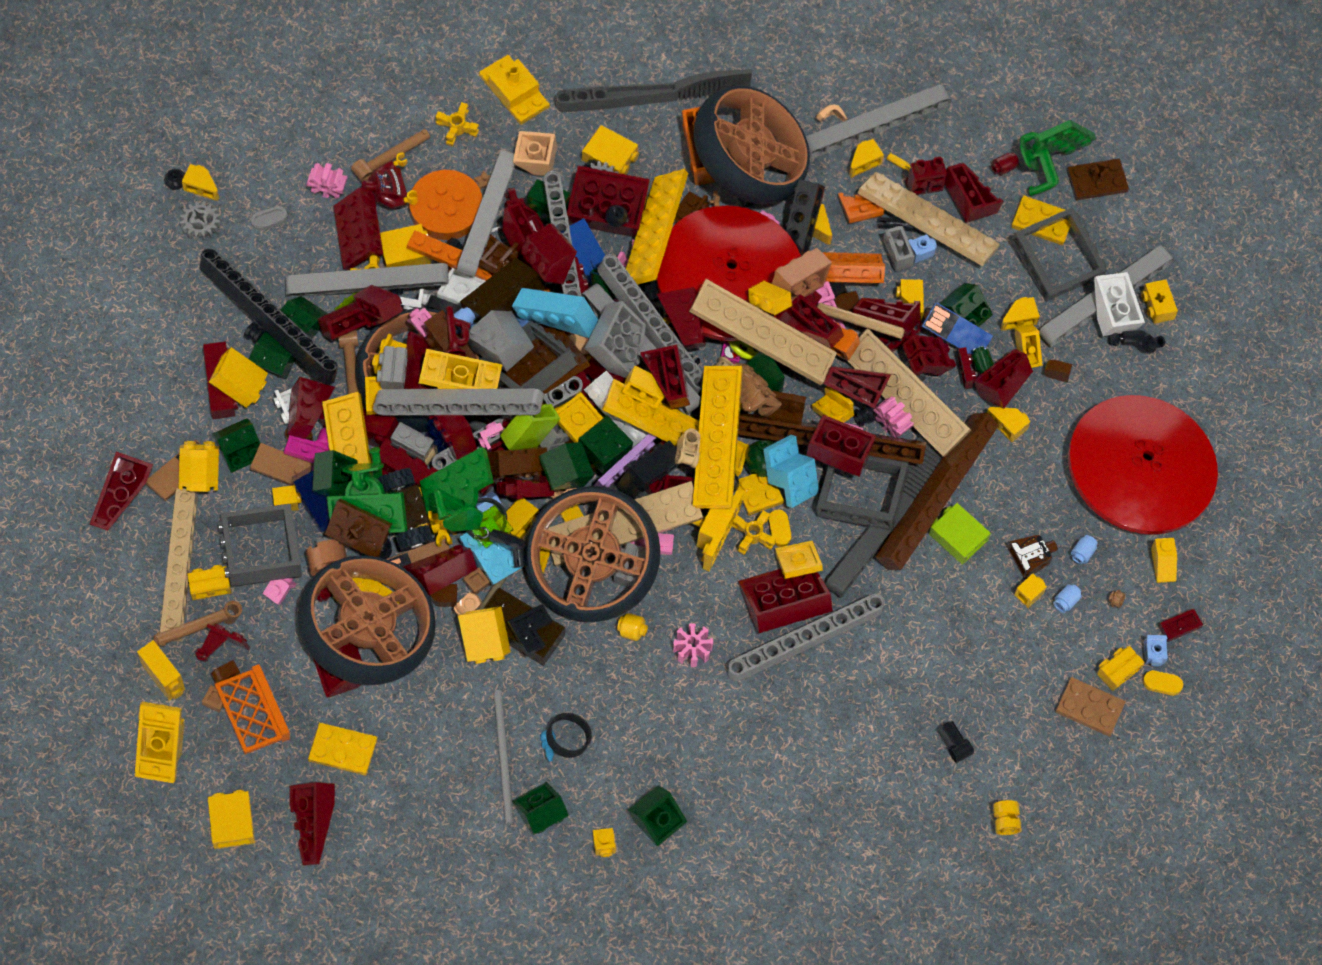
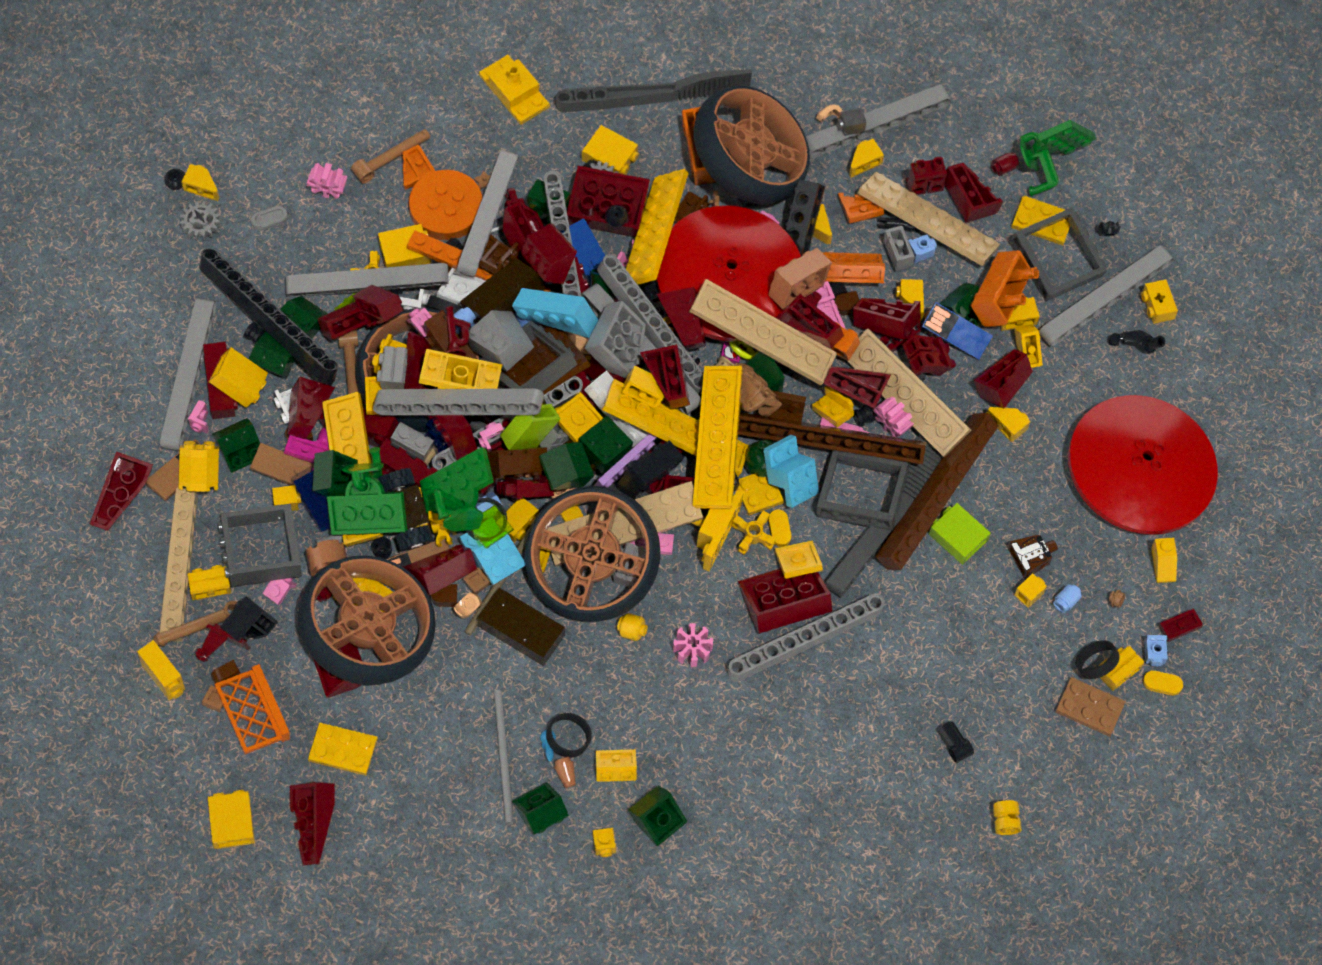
(159, 742): yellow brick -> none
(187, 374): none -> light grey beam
(198, 417): none -> bright pink bracket
(248, 620): none -> black wedge
(357, 228): dark red bracket -> none
(358, 528): reddish brown plate -> none
(389, 186): dark red torso -> none
(415, 166): none -> orange wing
(455, 130): yellow pin -> none
(484, 634): yellow brick -> none
(511, 542): black arm -> none
(526, 626): black plate -> none
(535, 152): light nougat slope -> none
(565, 771): none -> nougat cone
(616, 765): none -> yellow bracket
(688, 451): tan piece -> none
(770, 297): yellow brick -> none
(841, 445): dark red slope -> none
(852, 121): none -> flat silver brick
(860, 320): tan axle -> none
(898, 161): yellow pin -> none
(965, 361): dark red plate -> none
(982, 359): dark green brick -> none
(1003, 288): none -> orange piece
(1058, 370): reddish brown piece -> none
(1084, 549): light blue brick -> none
(1097, 179): reddish brown plate -> none
(1104, 668): none -> black tyre
(1109, 228): none -> black plate
(1116, 304): white slope -> none

